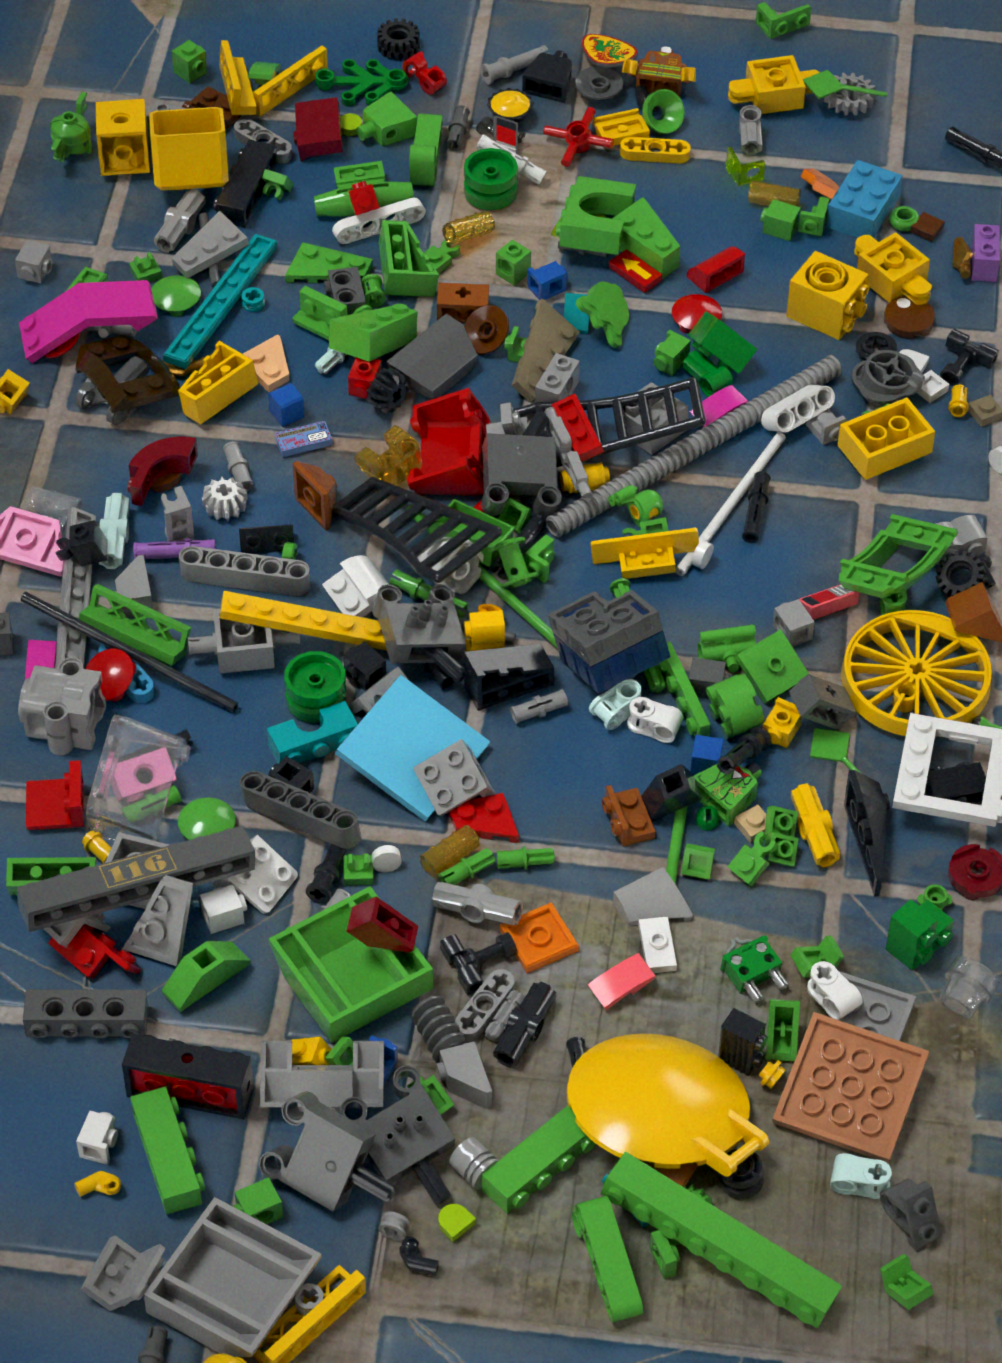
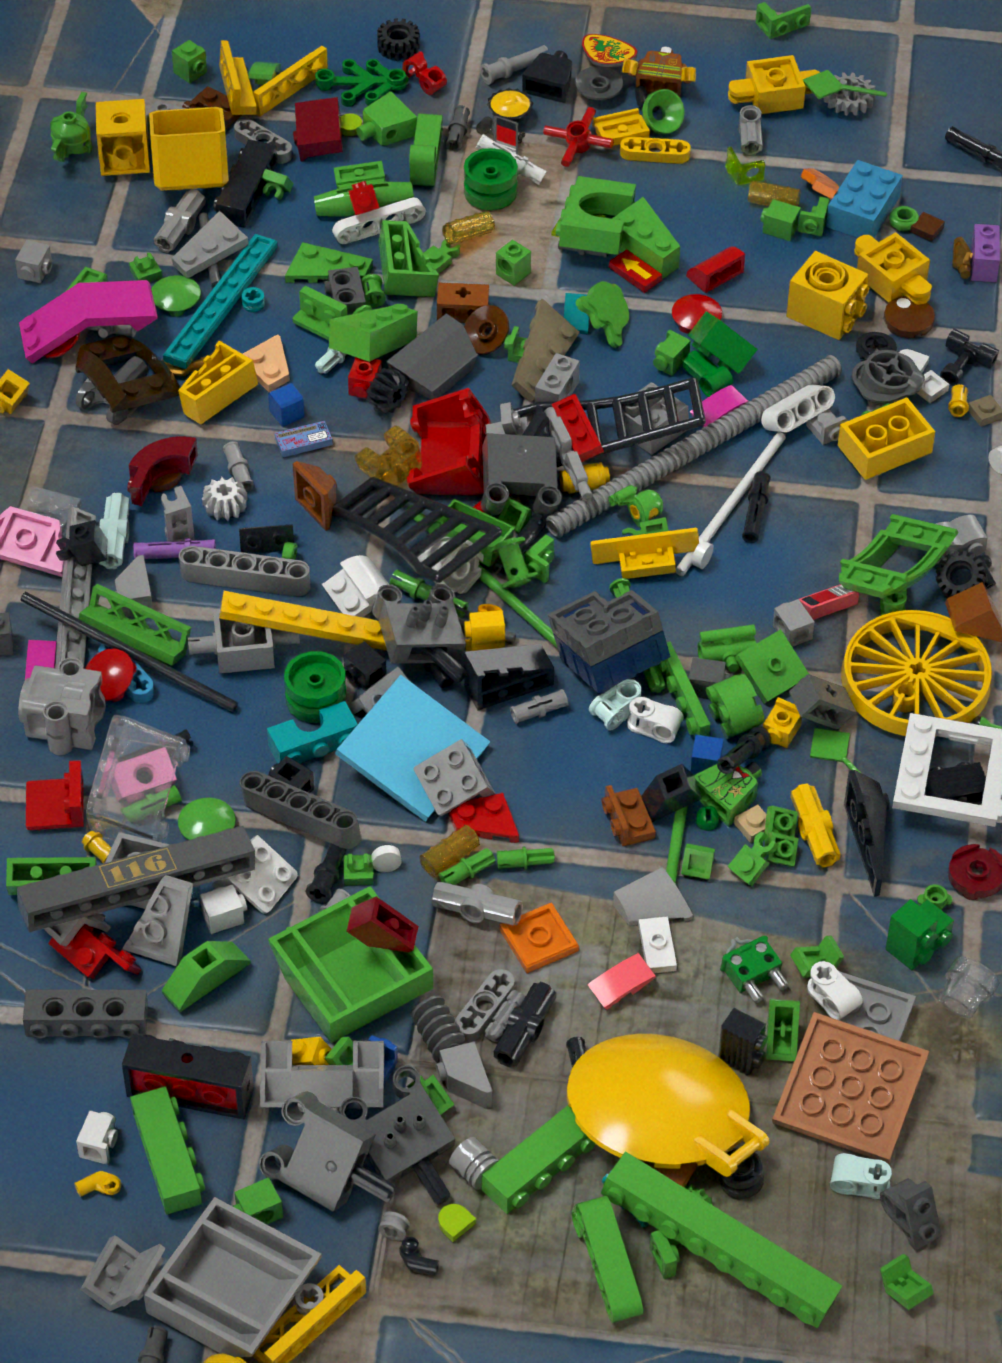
(468, 961): black bar -> none
(547, 280): blue brick -> none
(771, 1074): yellow plate -> none

